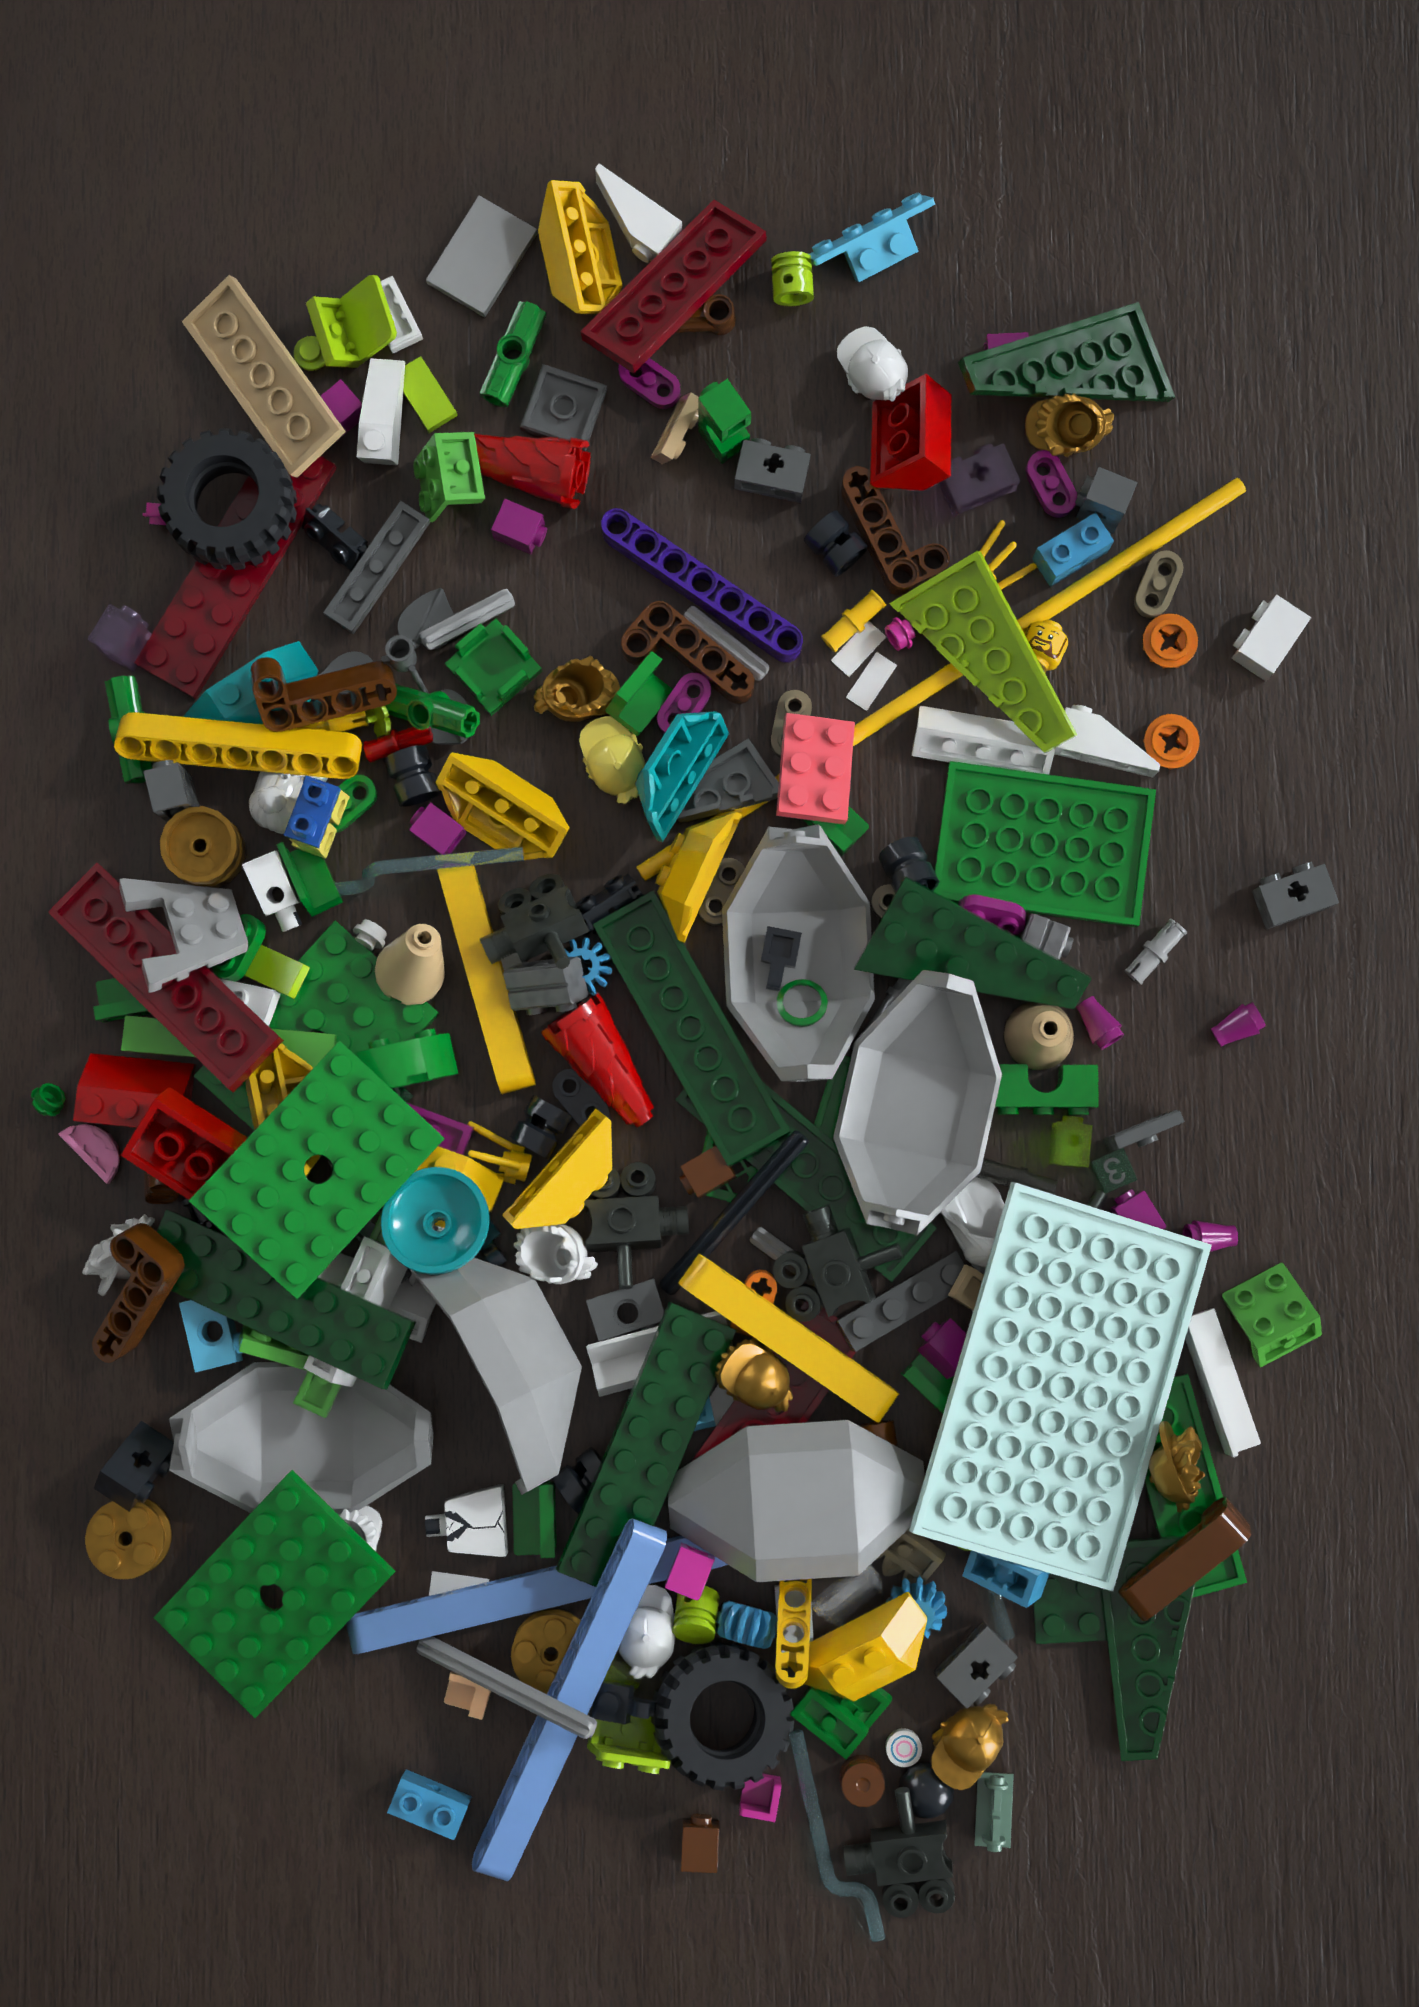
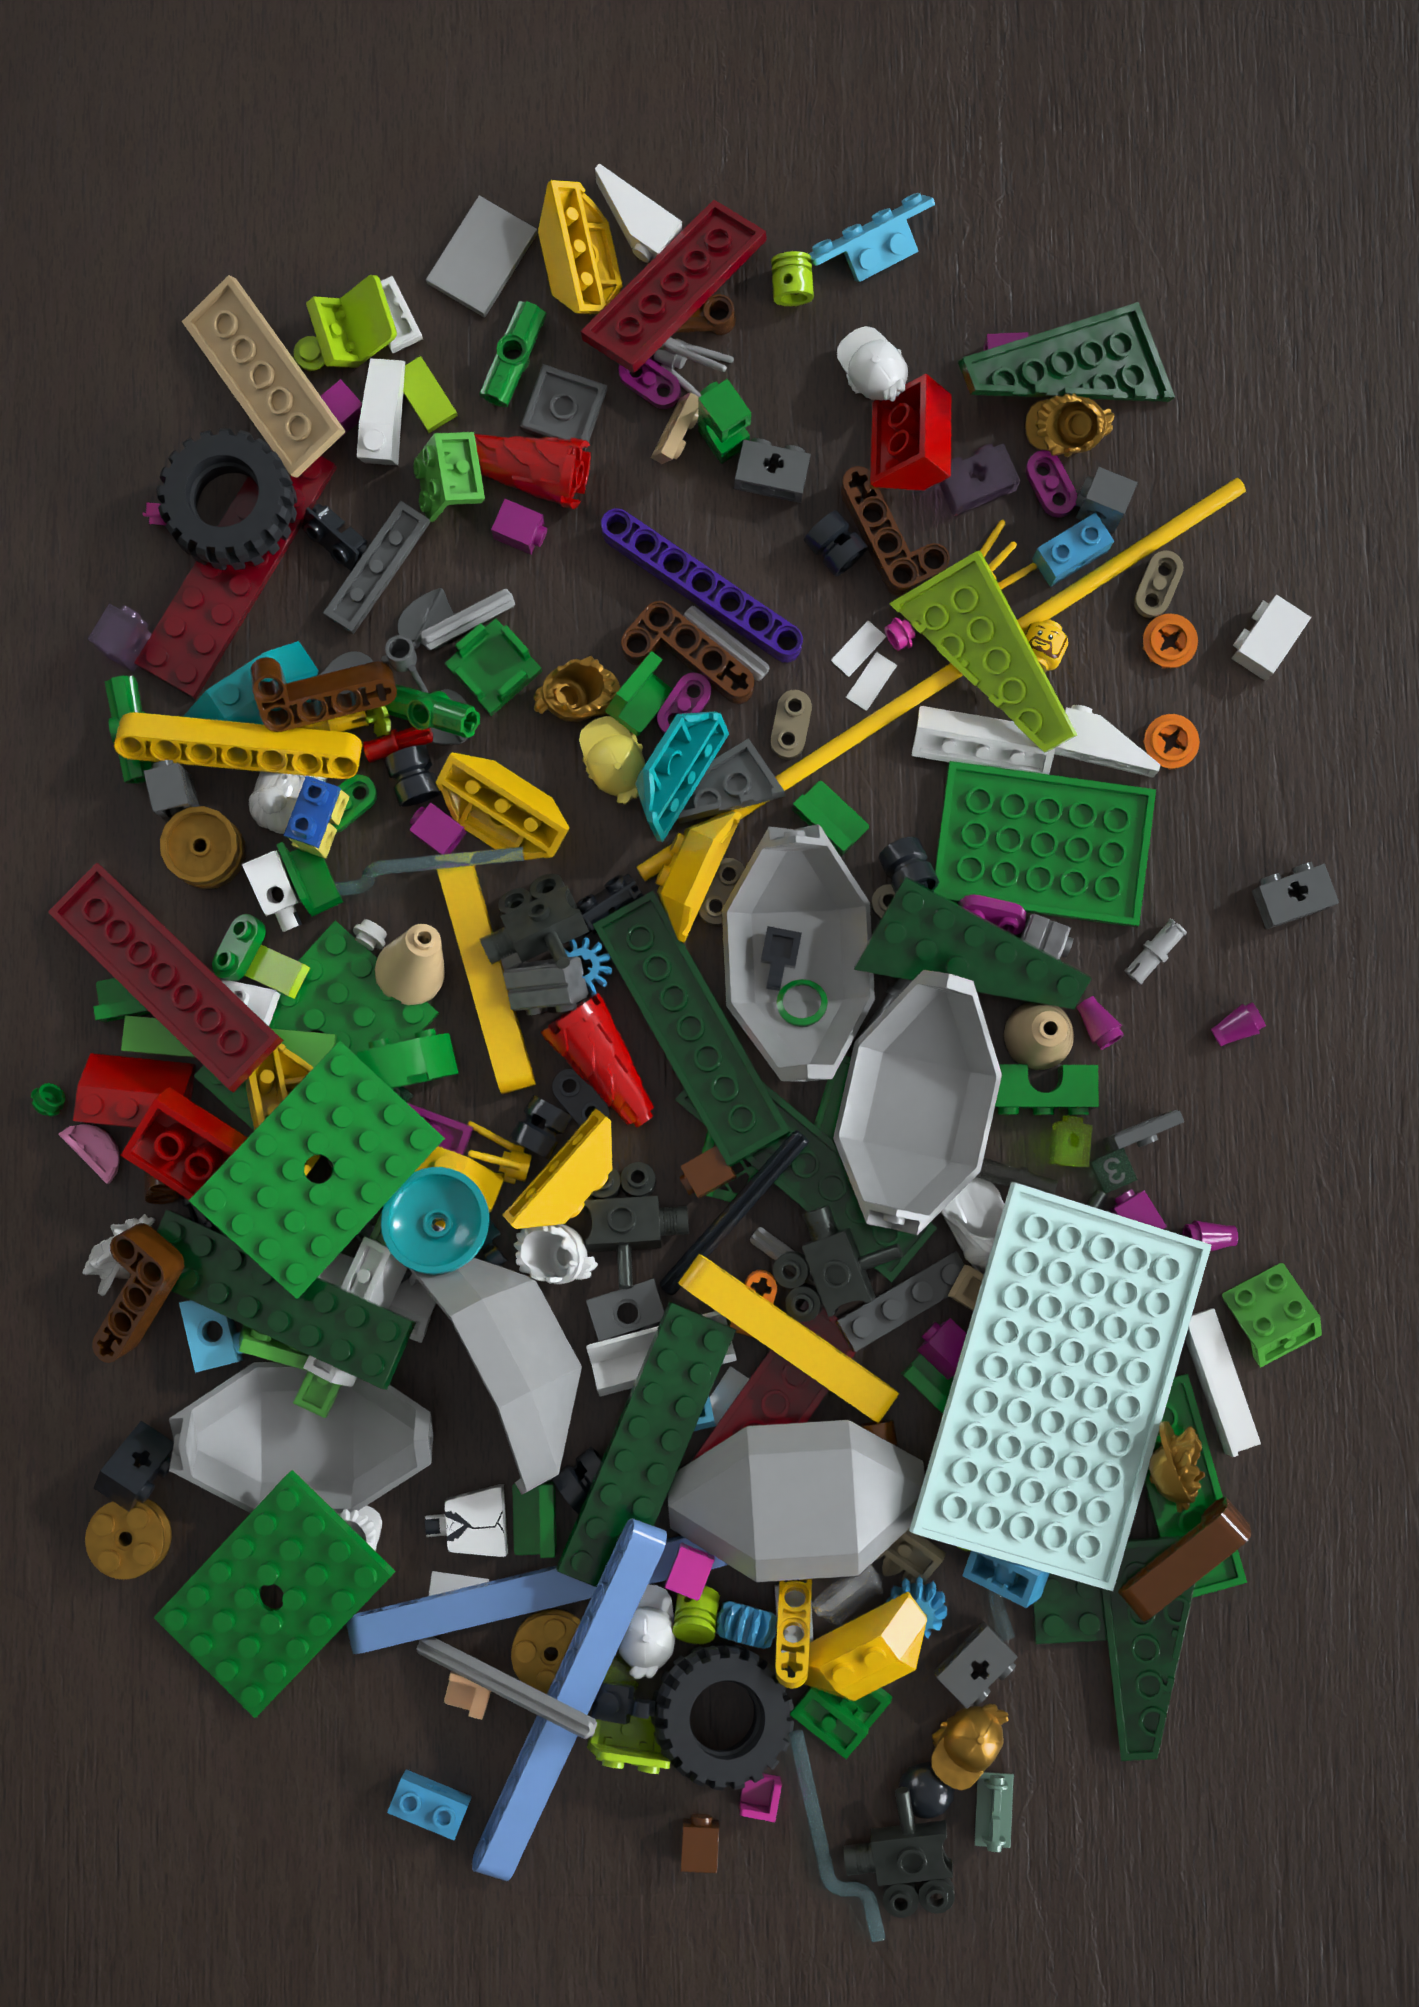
(201, 924): light grey wing -> none
(676, 352): none -> light grey plant
(754, 1376): pearl gold hair -> none
(815, 768): coral plate -> none
(853, 621): yellow pin -> none
(862, 1780): reddish brown piece -> none
(903, 1747): white tile -> none

